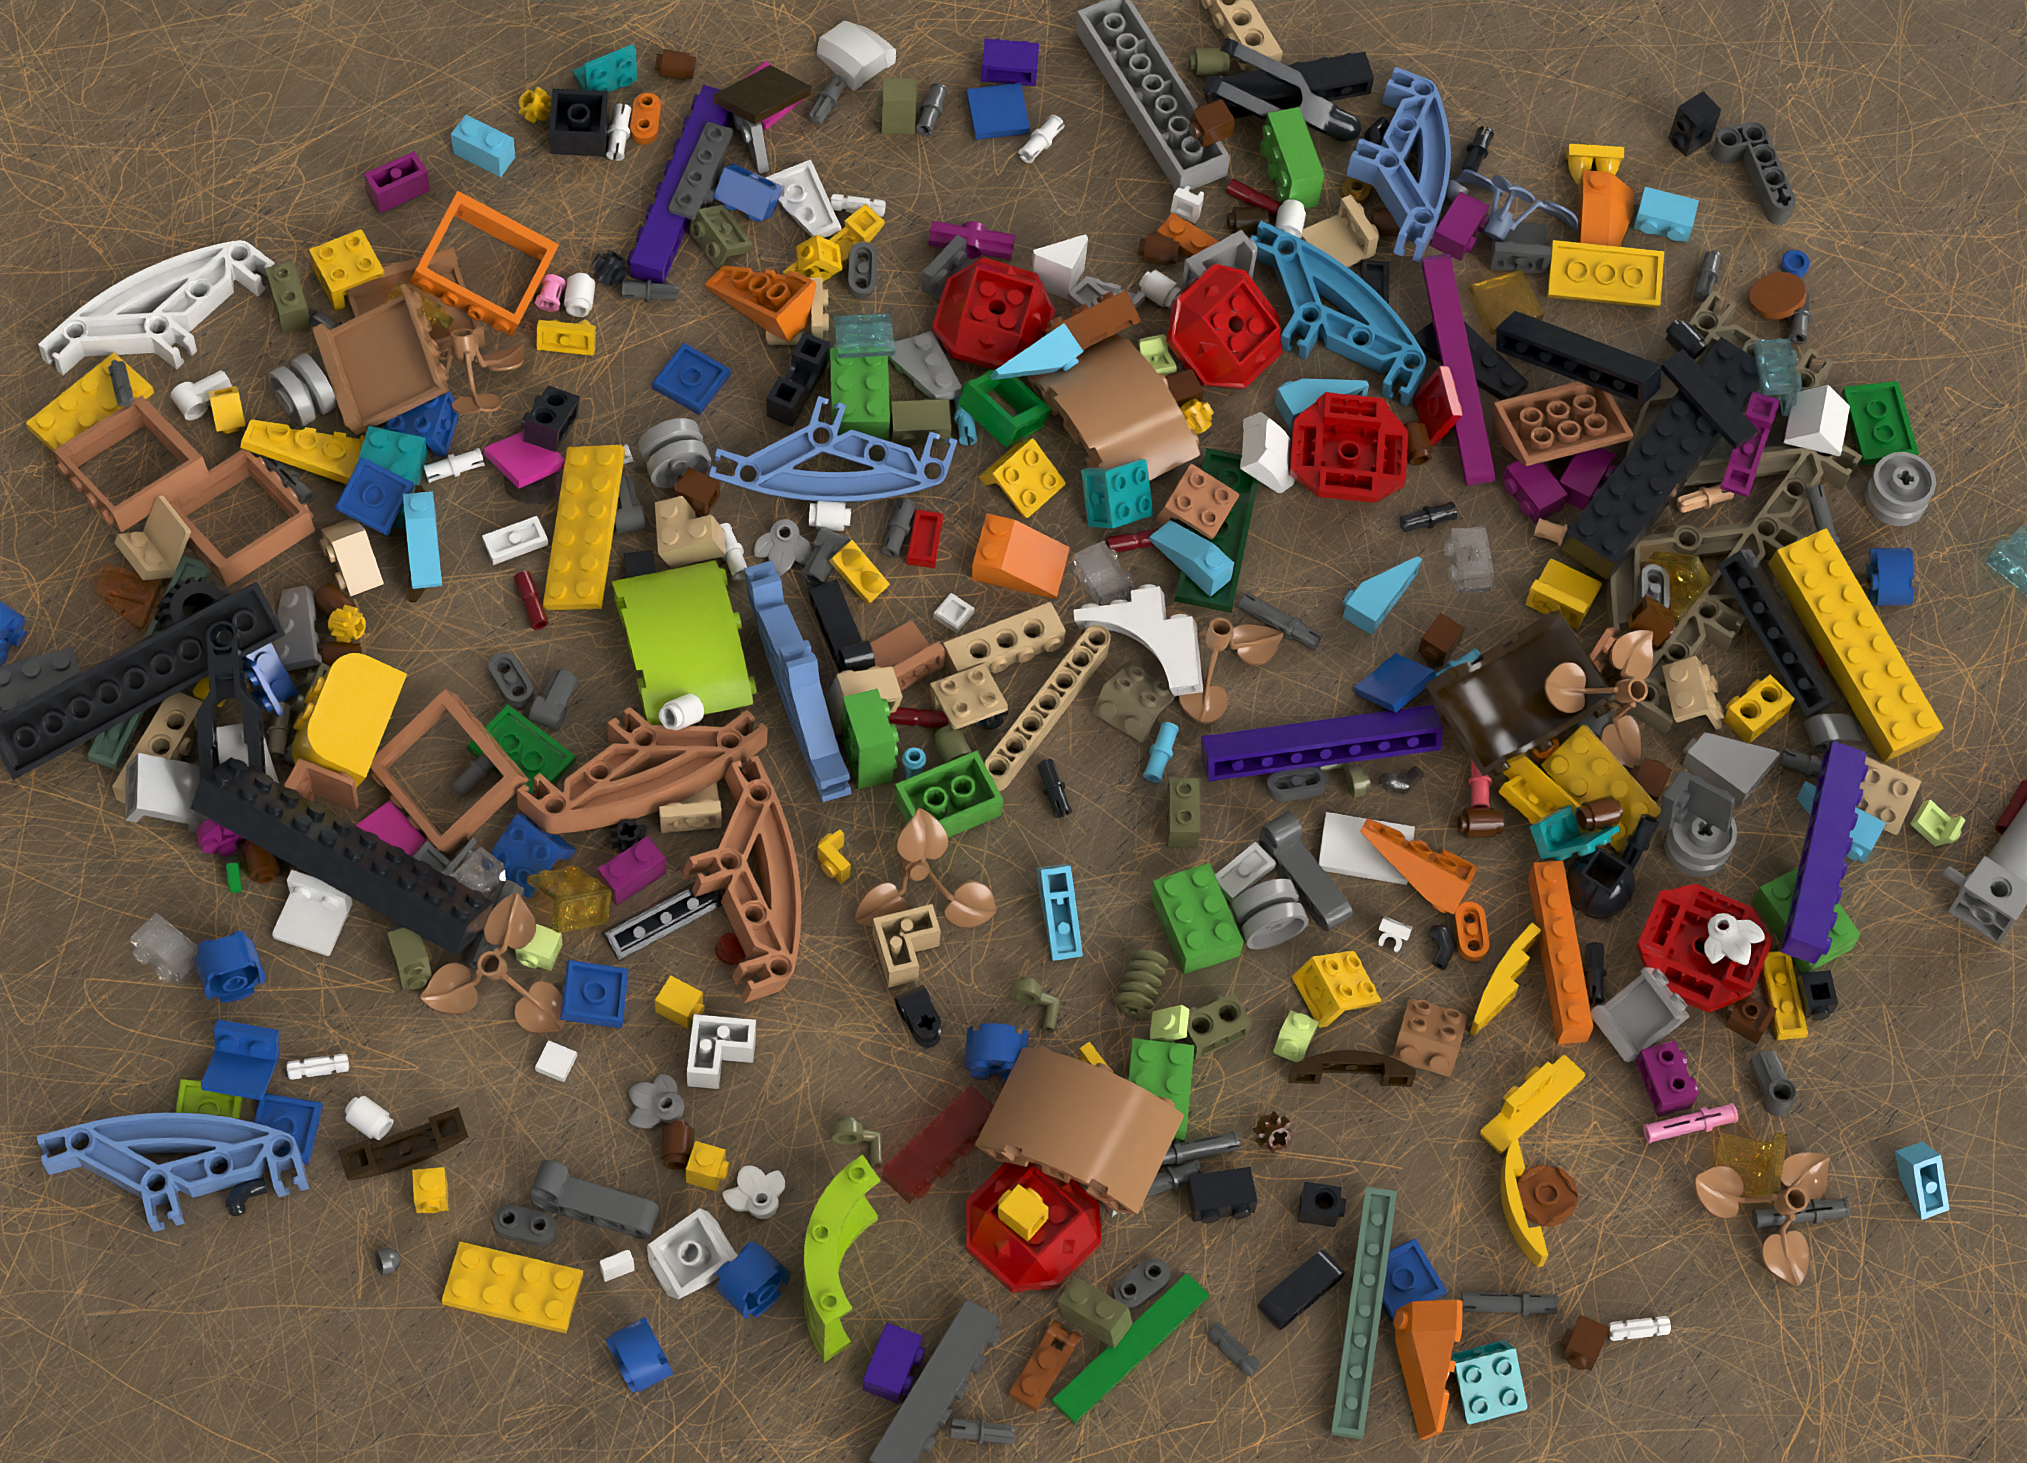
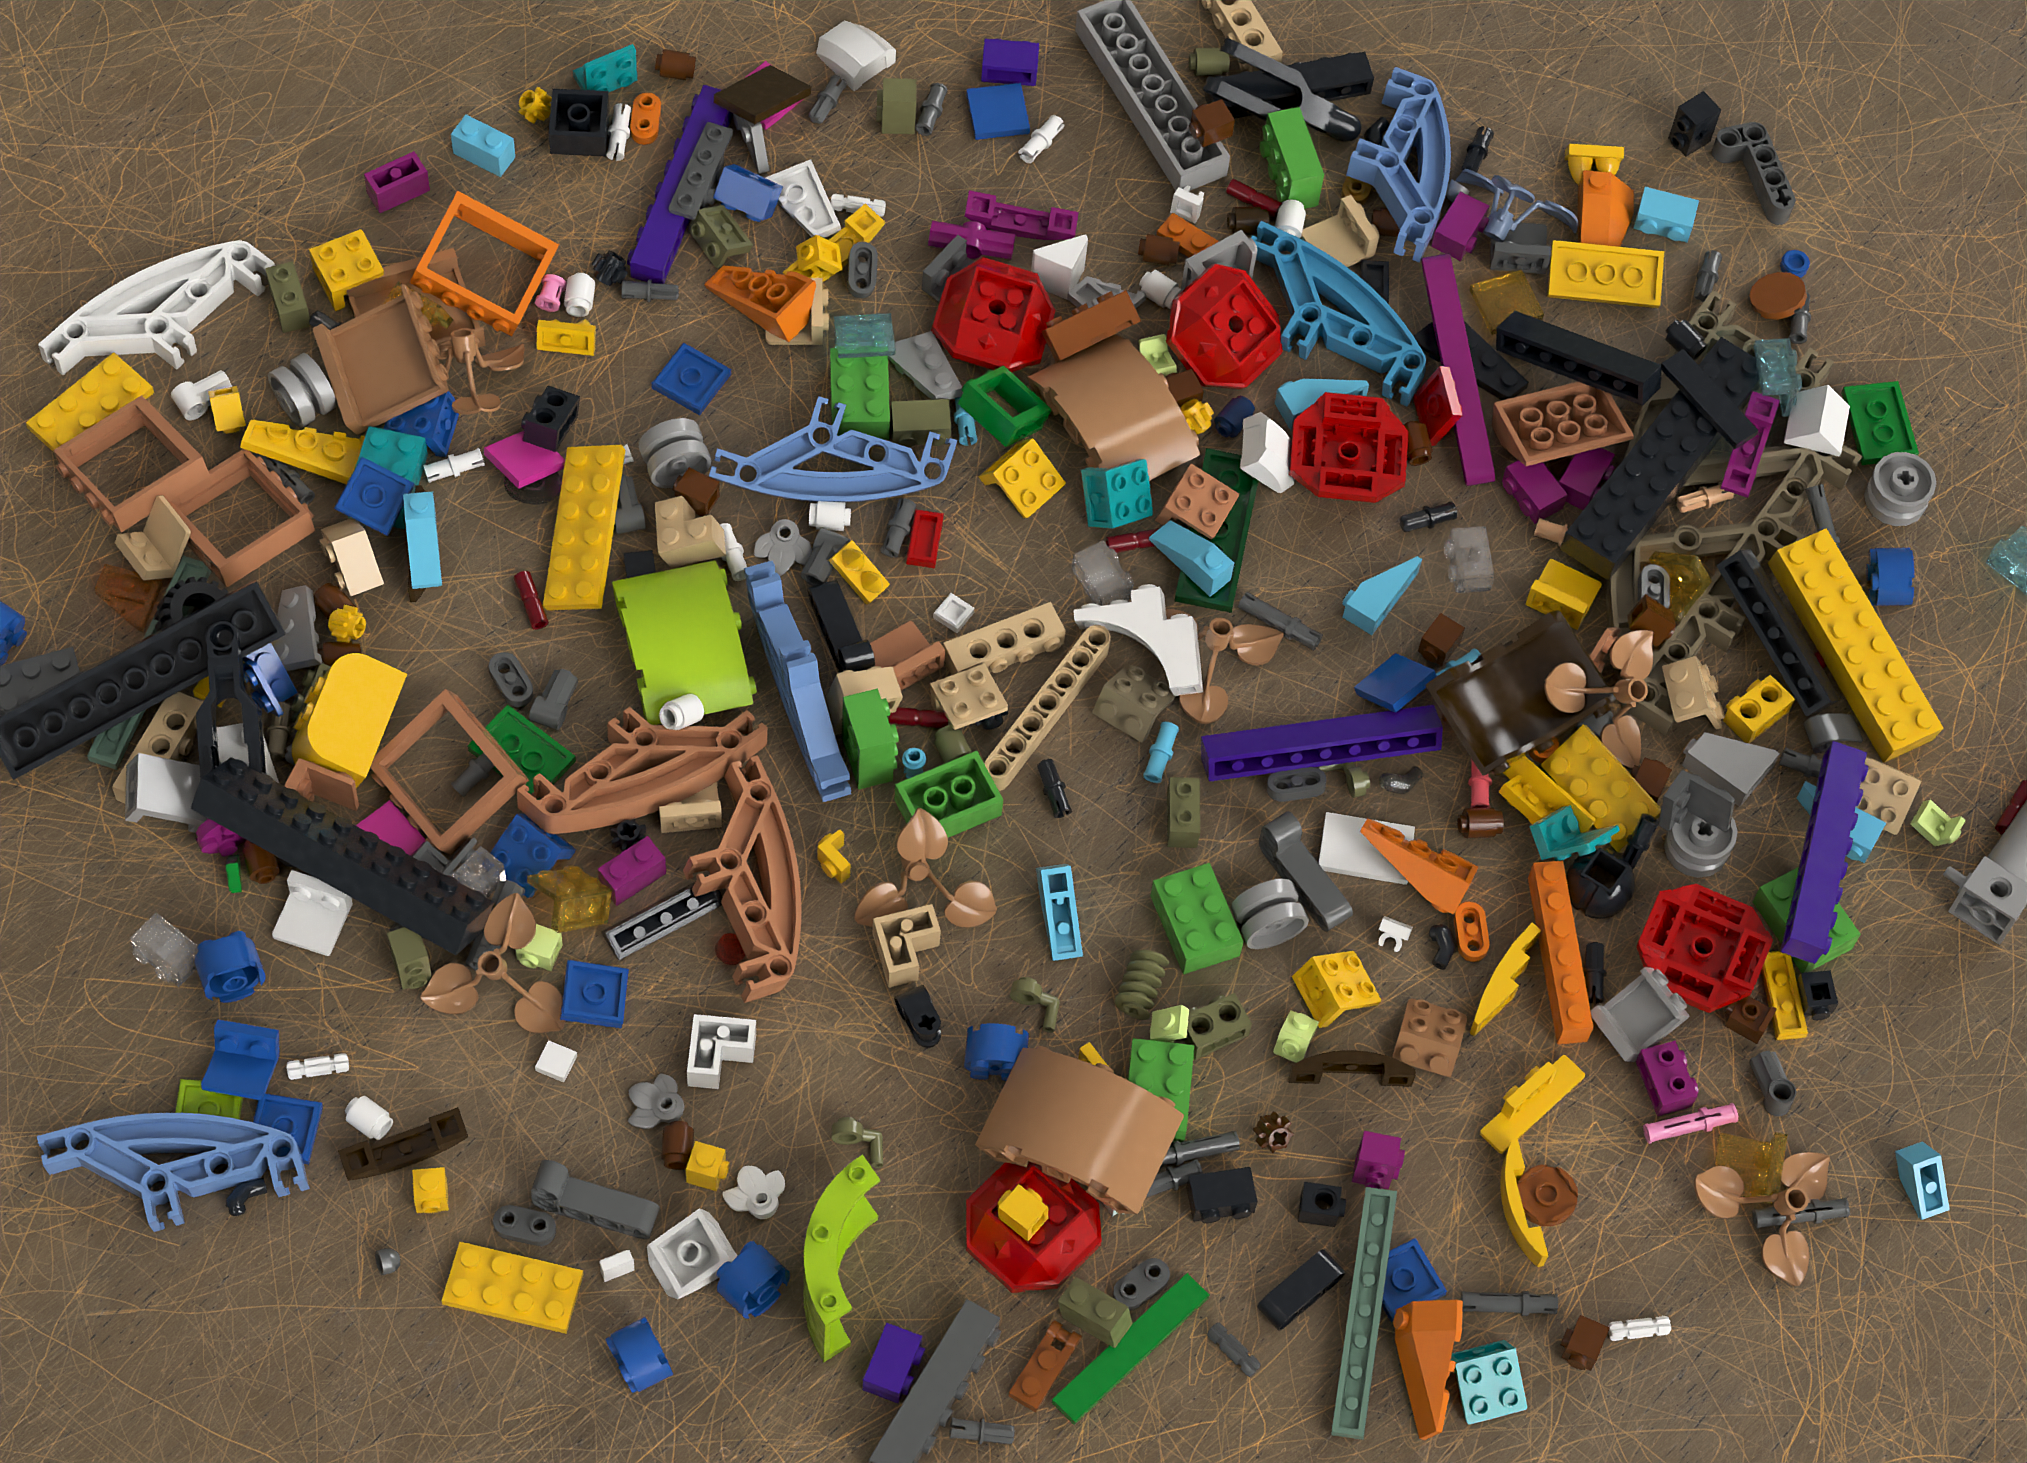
(121, 383): dark grey axle -> none
(515, 540): white plate -> none
(679, 1002): yellow brick -> none
(794, 390): black arch -> none
(938, 1146): clear red brick -> none
(1019, 558): orange slope -> none
(1021, 221): none -> magenta slope
(1045, 356): medium azure slope -> none
(1230, 419): none -> dark blue brick
(1244, 871): white plate -> none
(1377, 1160): none -> magenta brick
(1599, 813): reddish brown brick -> none
(1732, 942): white plate -> none

